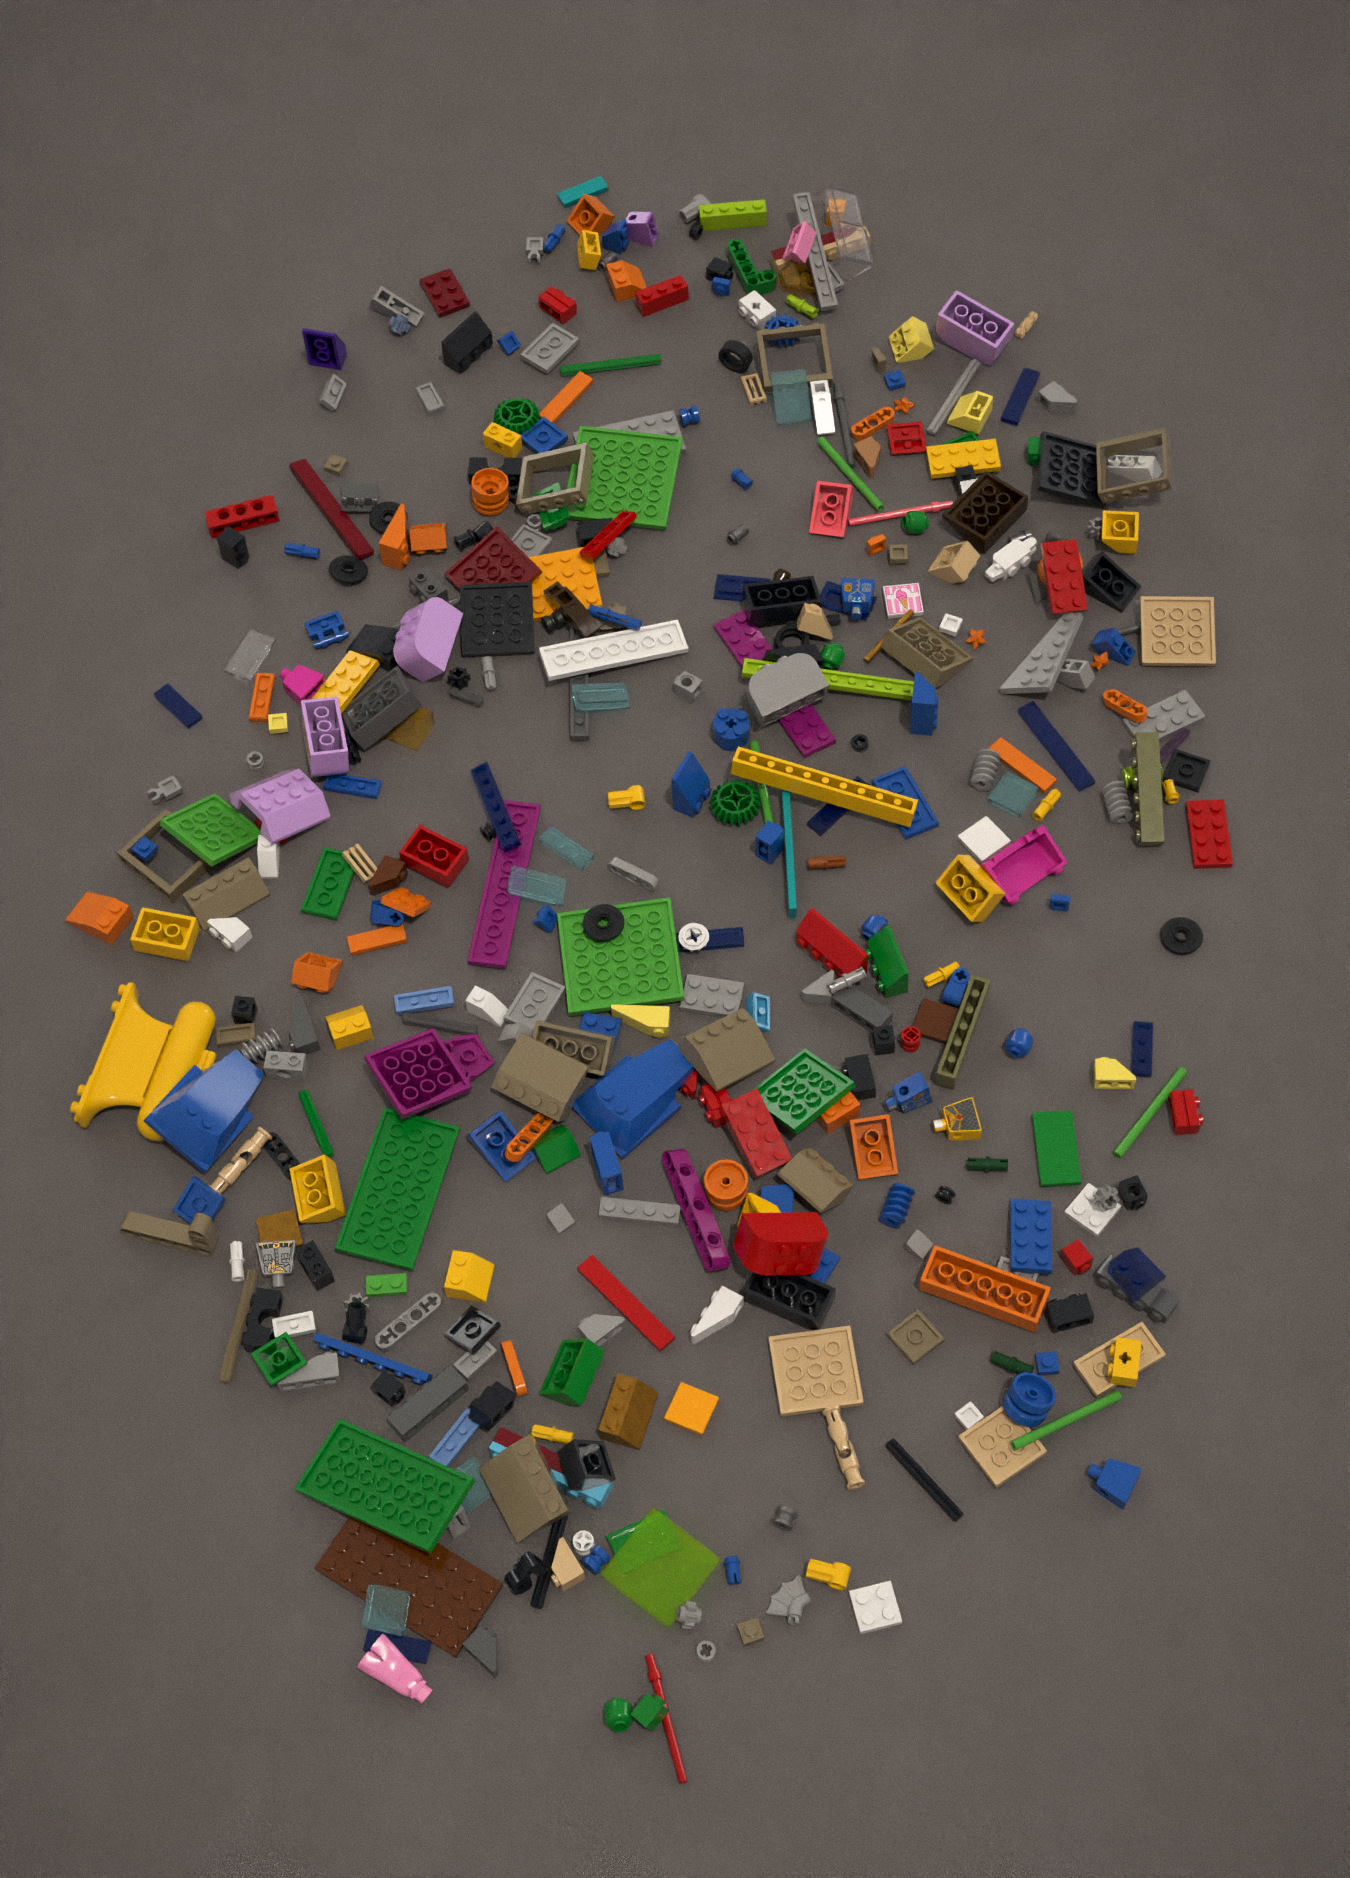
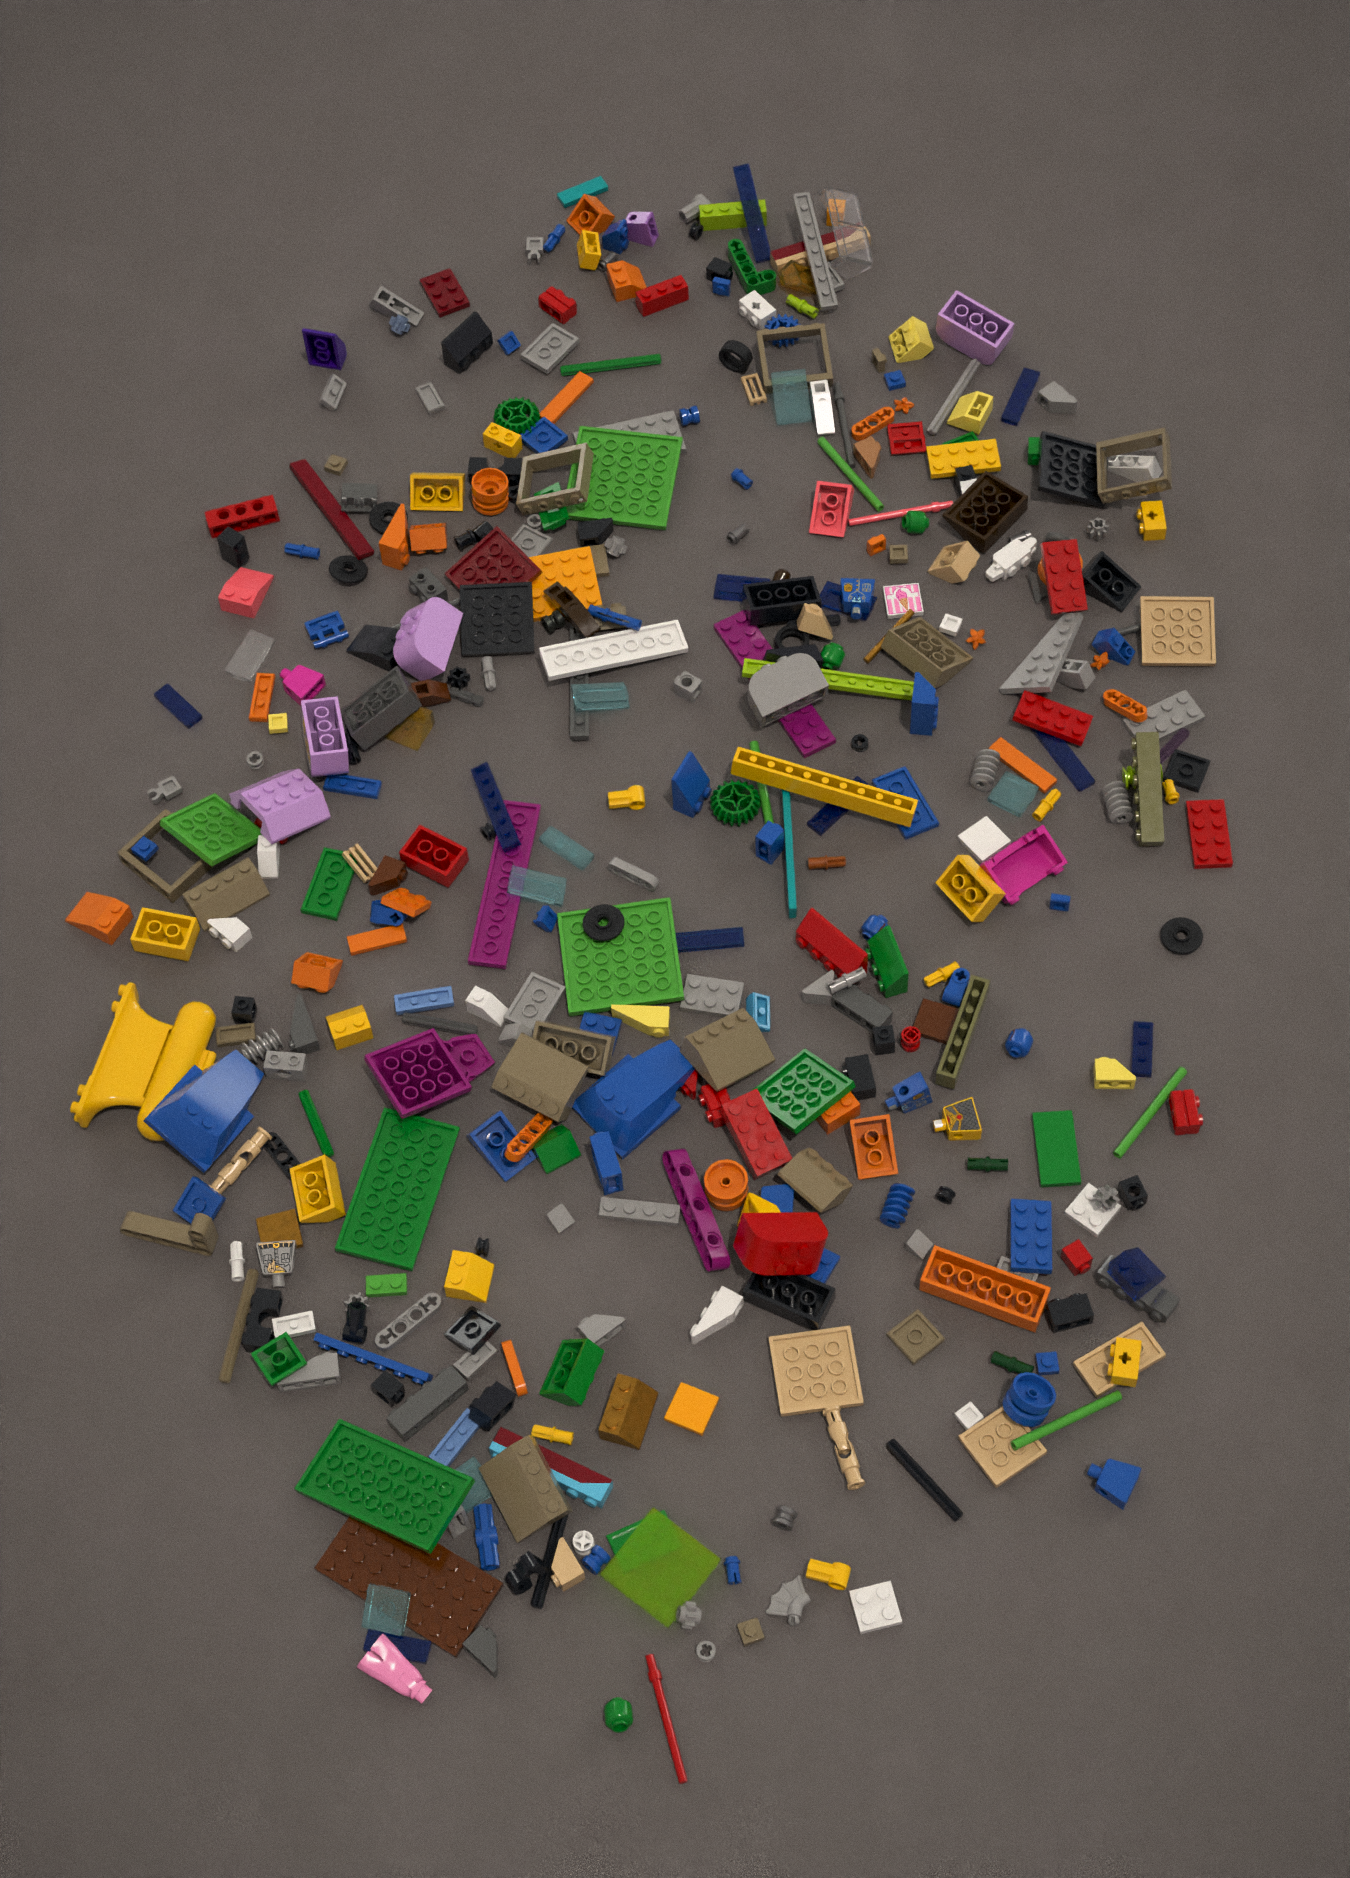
(245, 592): none -> coral slope
(315, 1265): black brick -> none
(348, 678): yellow plate -> none
(431, 692): none -> reddish brown slope
(437, 491): none -> yellow slope
(483, 1246): none -> black bush
(486, 1537): none -> blue piece
(586, 1464): black slope -> none
(608, 534): red tile -> none
(626, 1303): red tile -> none
(650, 1711): green brick -> none
(698, 931): white gear -> none
(731, 728): blue brick -> none
(752, 213): none -> clear blue tile
(799, 243): bright pink slope -> none
(1026, 324): tan axle -> none
(1052, 718): none -> red plate
(1120, 530): yellow slope -> none
(1152, 520): none -> yellow brick

